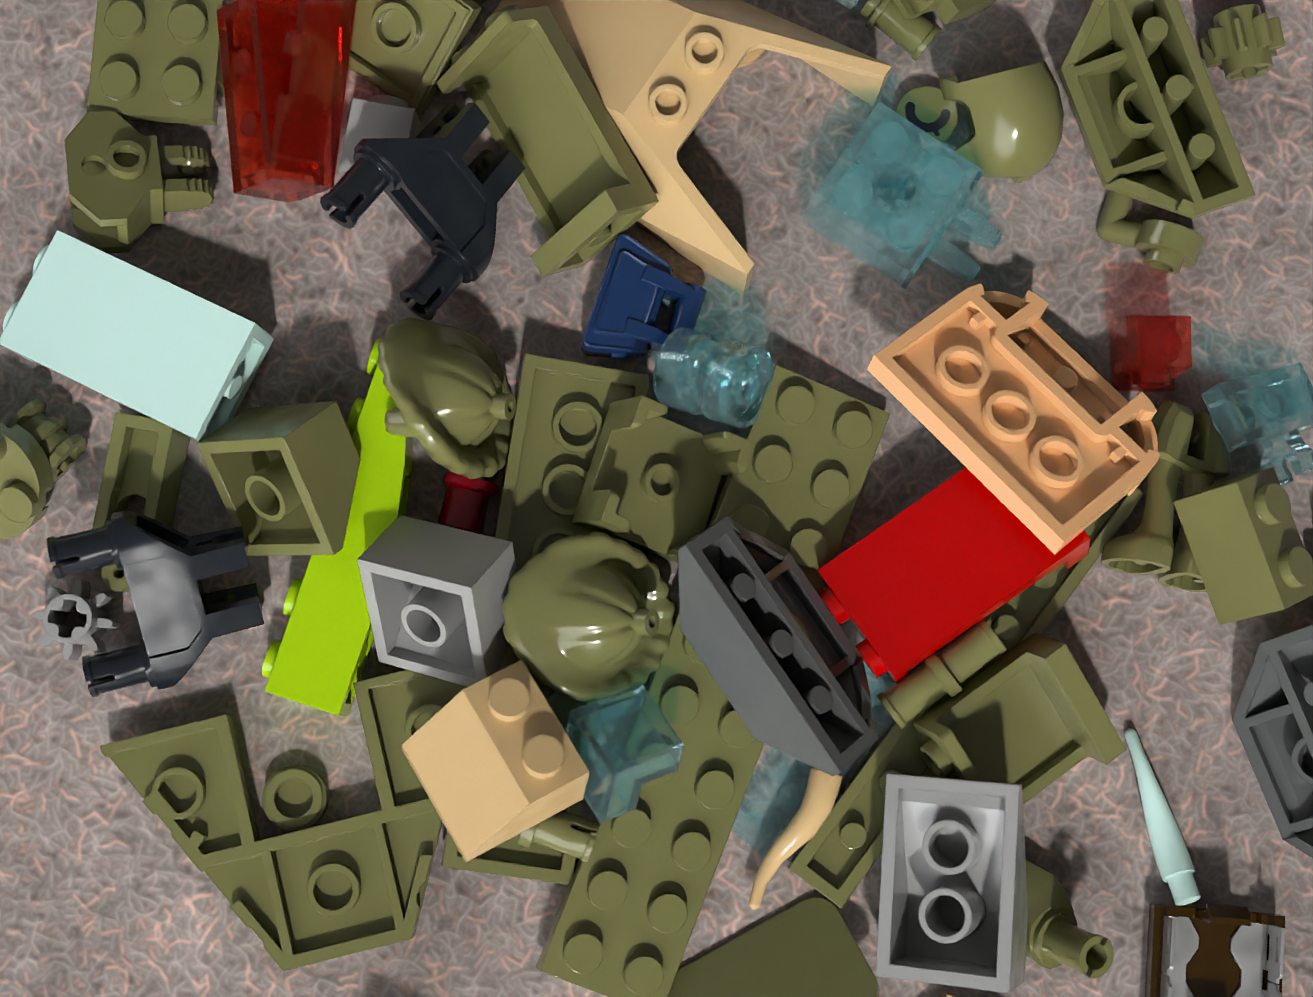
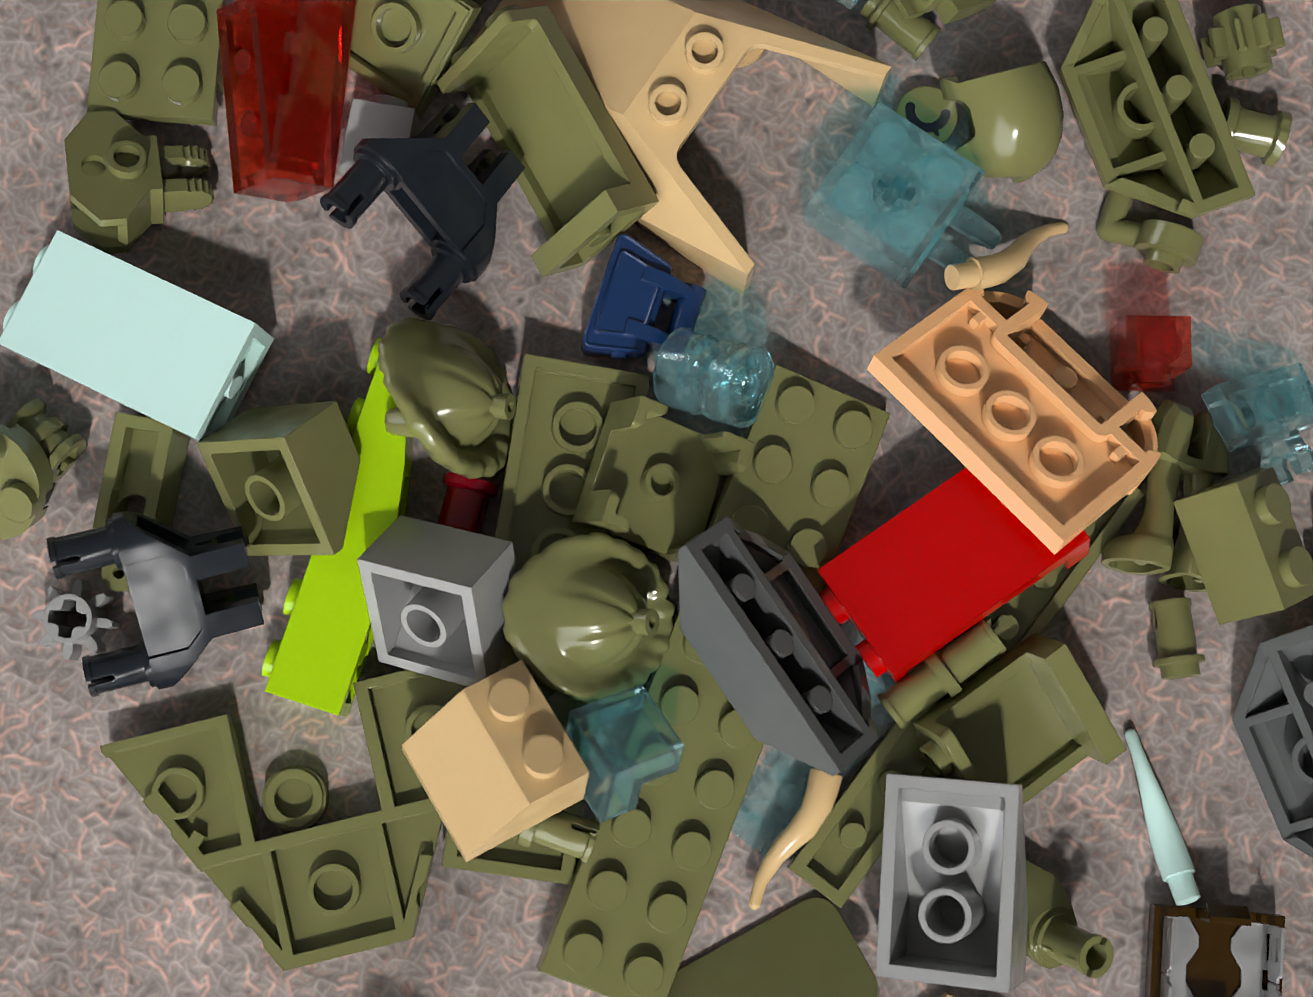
(998, 268): none -> tan animal
(1175, 639): none -> olive pin
(1257, 131): none -> olive bush

